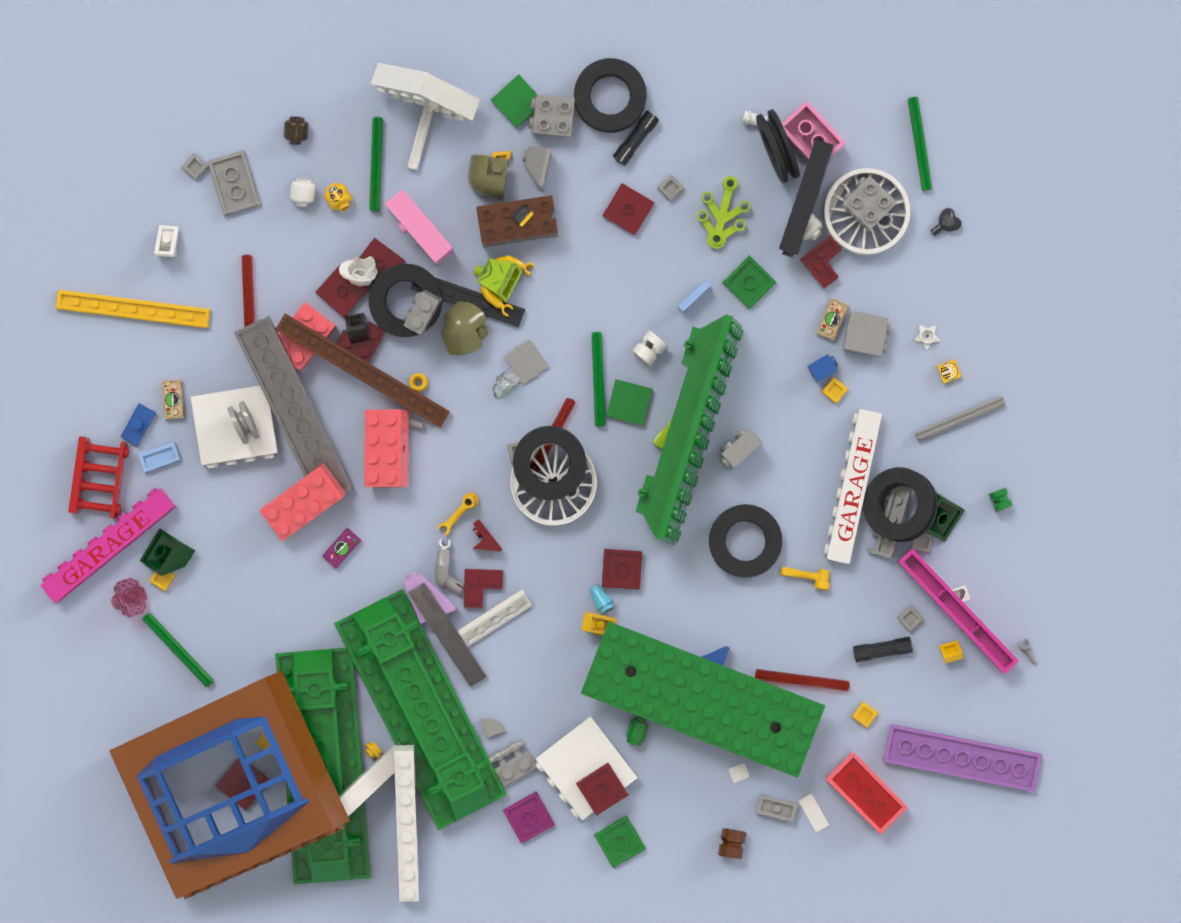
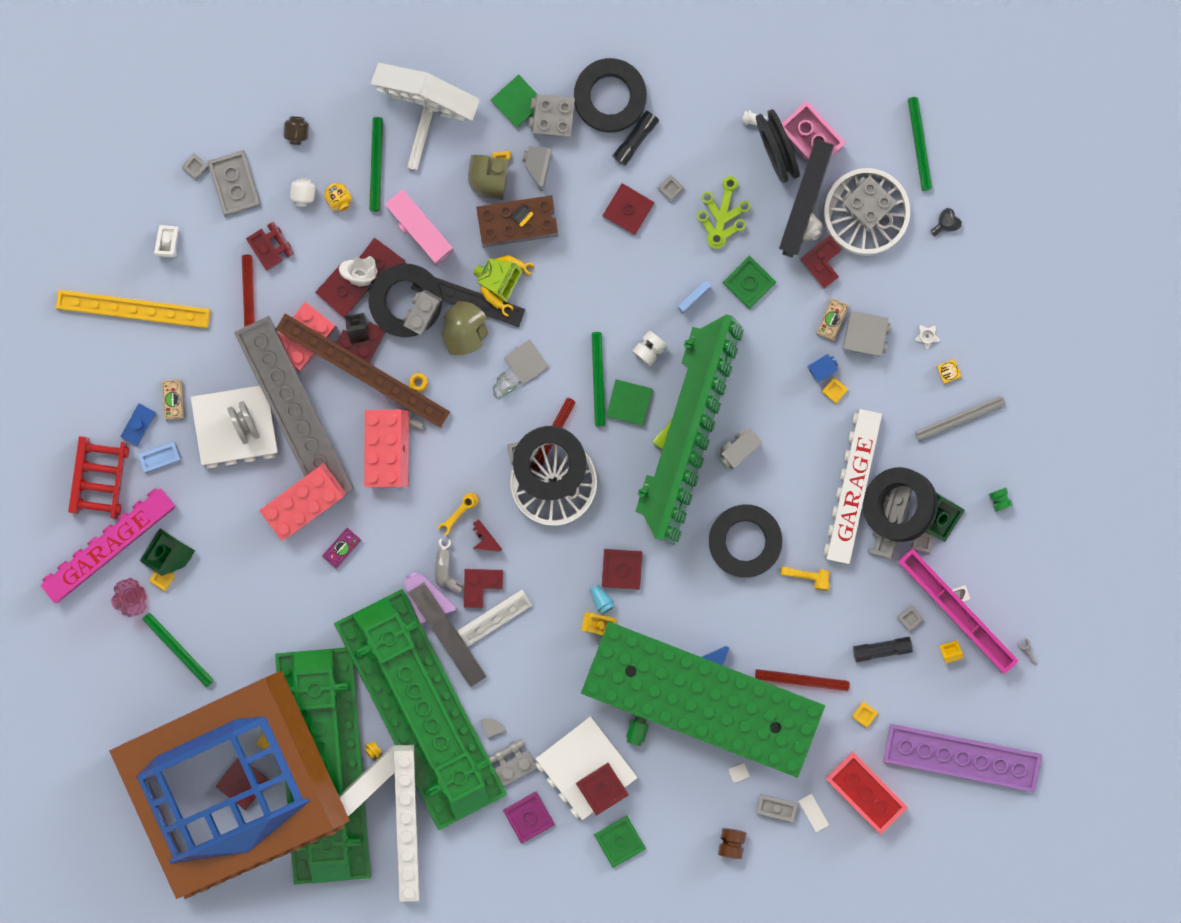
(265, 250): none -> dark red plate

